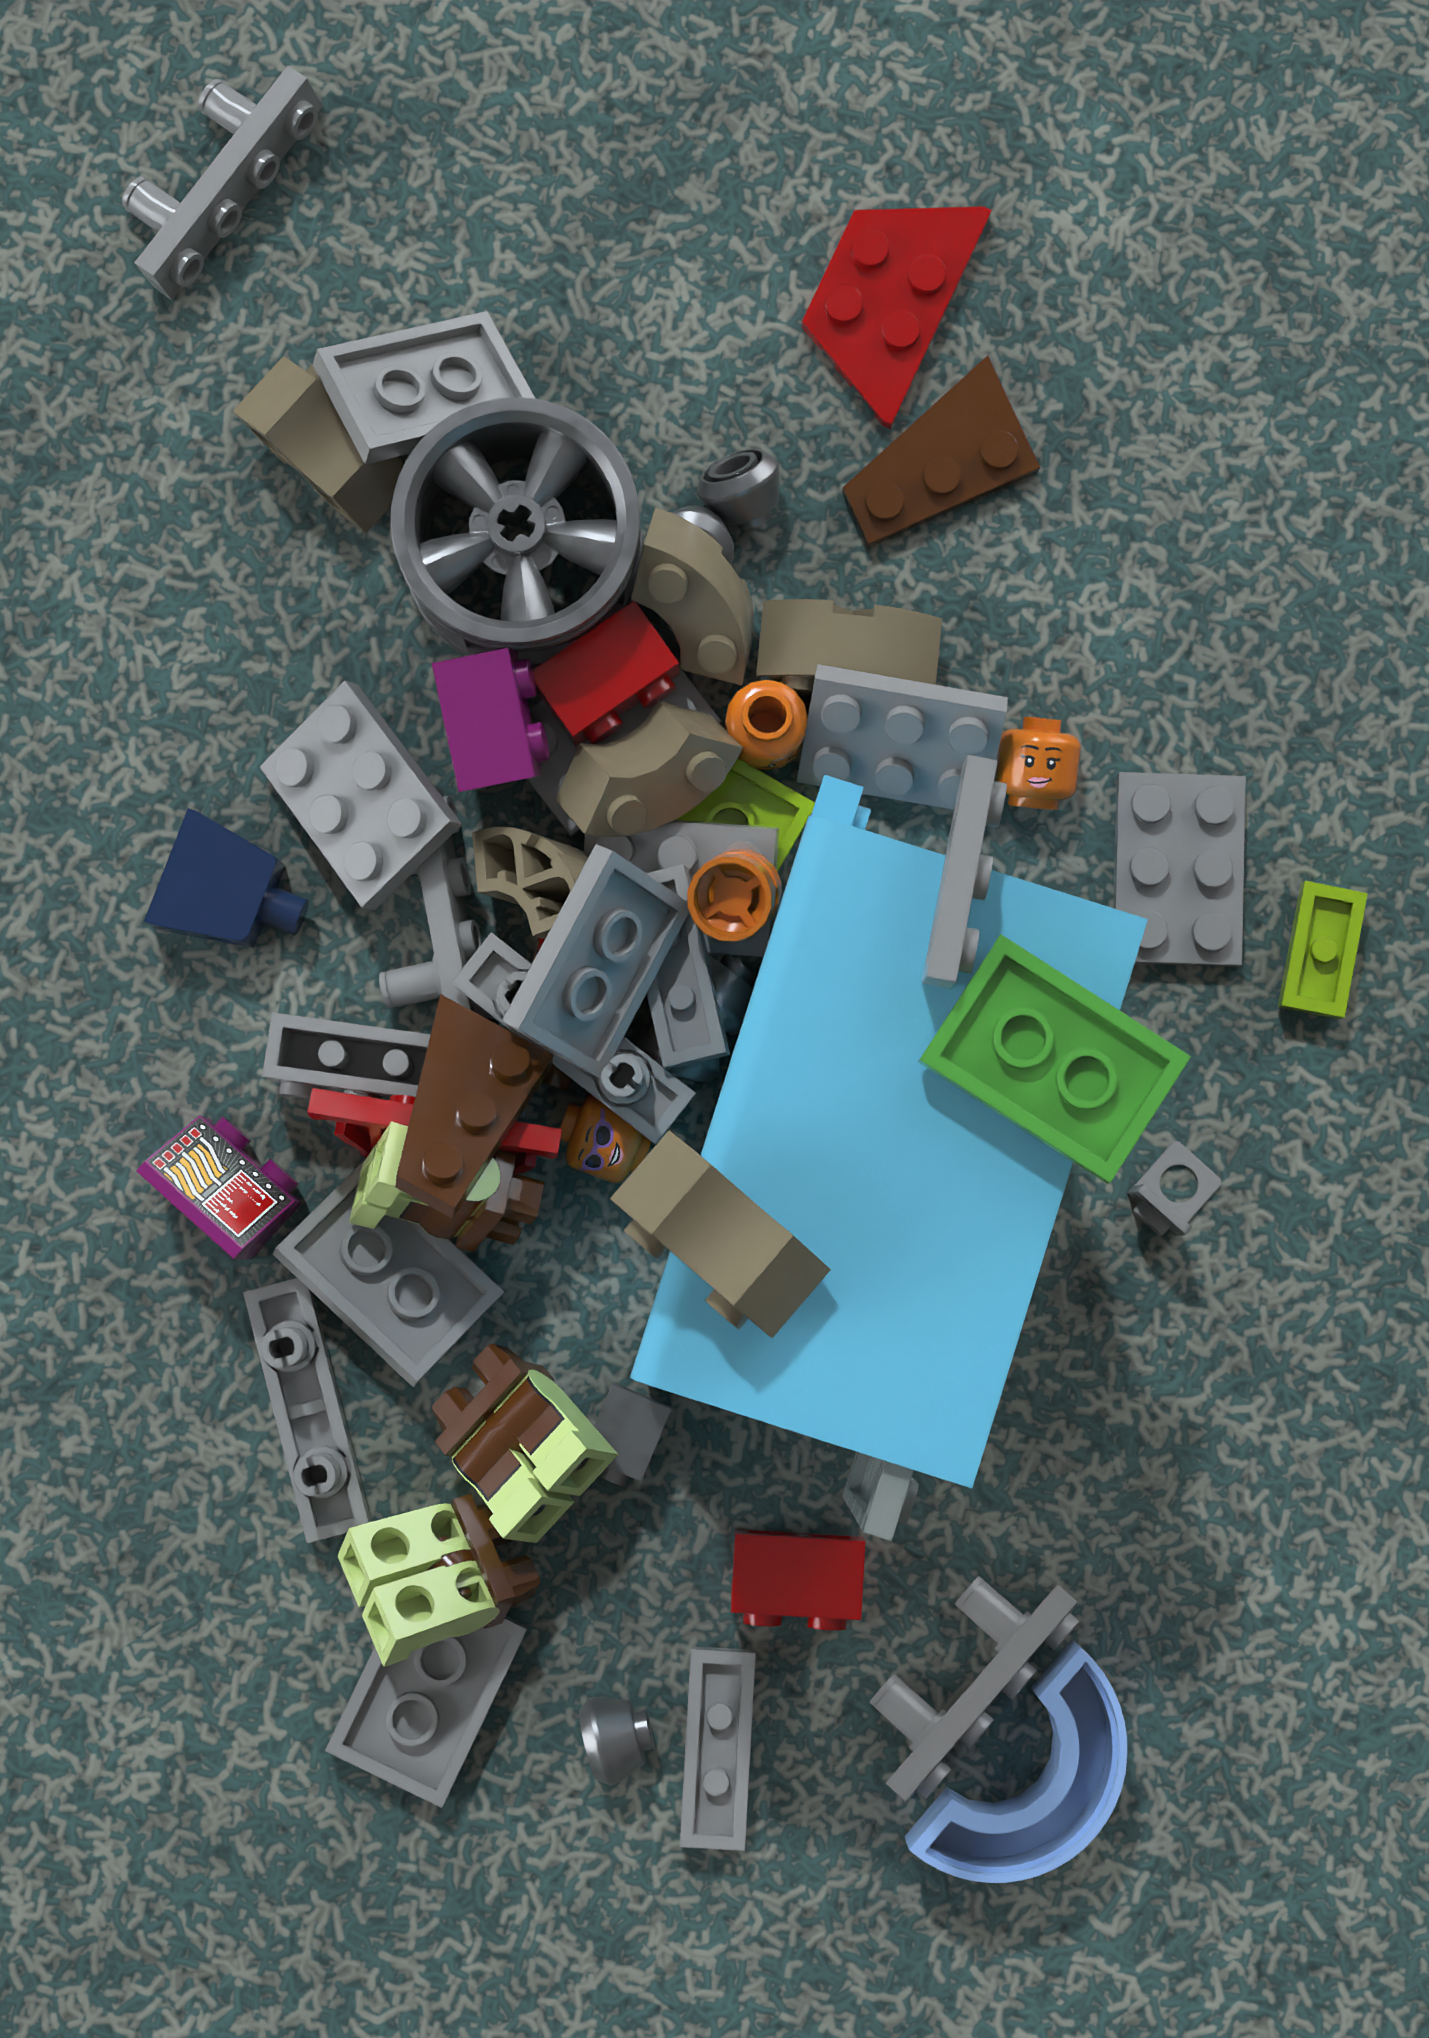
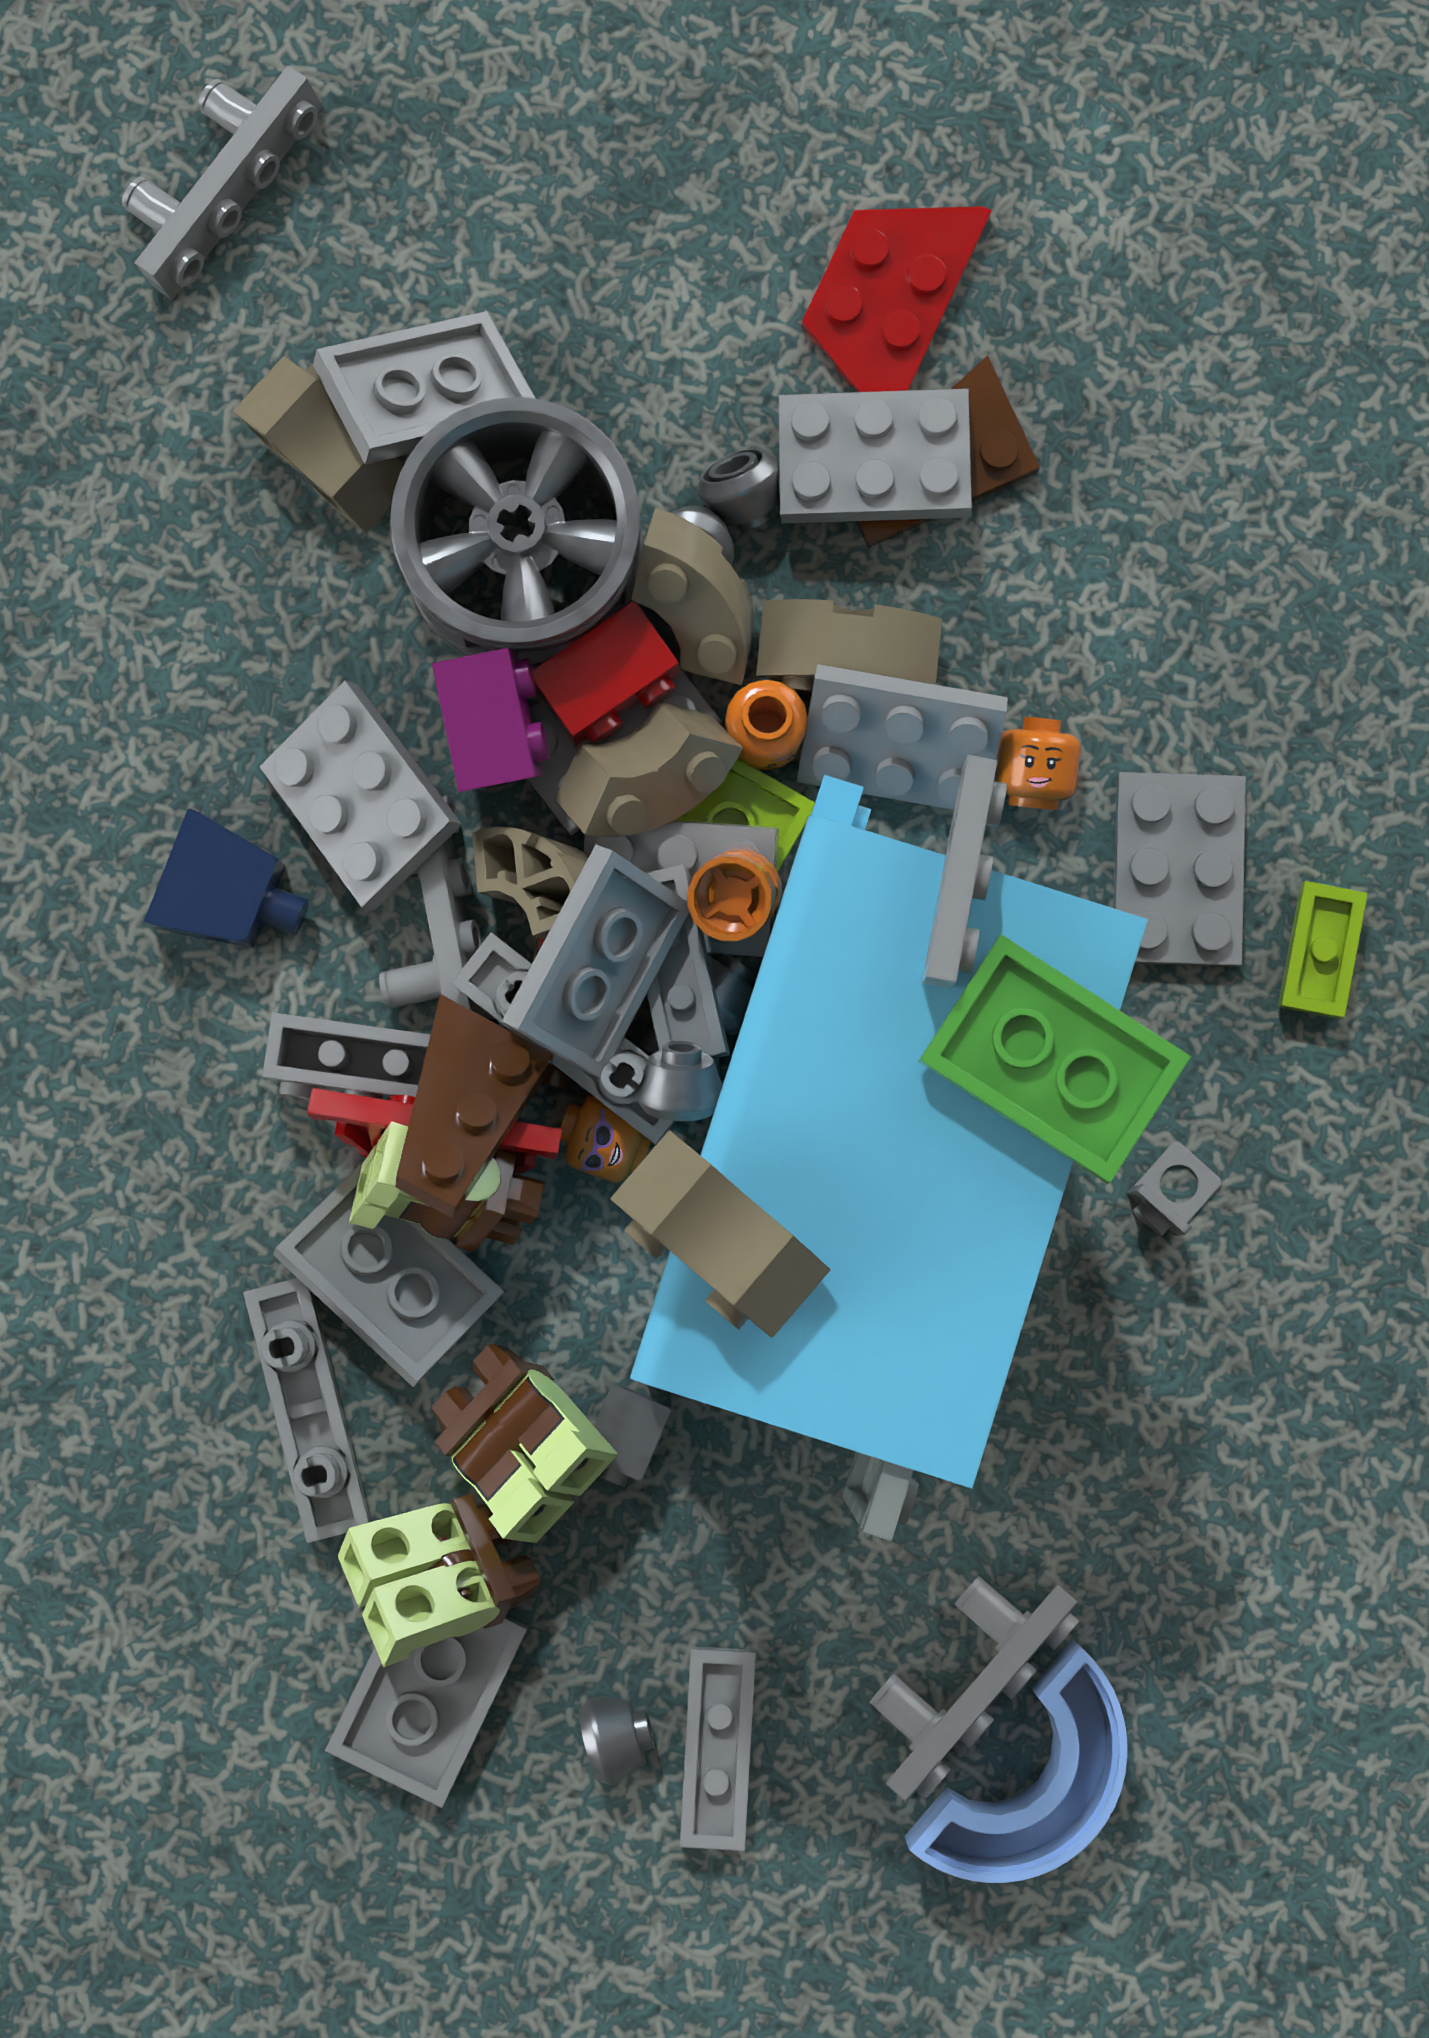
(222, 1185): slope -> none
(679, 1083): none -> flat silver cone
(797, 1577): red brick -> none
(874, 456): none -> light grey plate

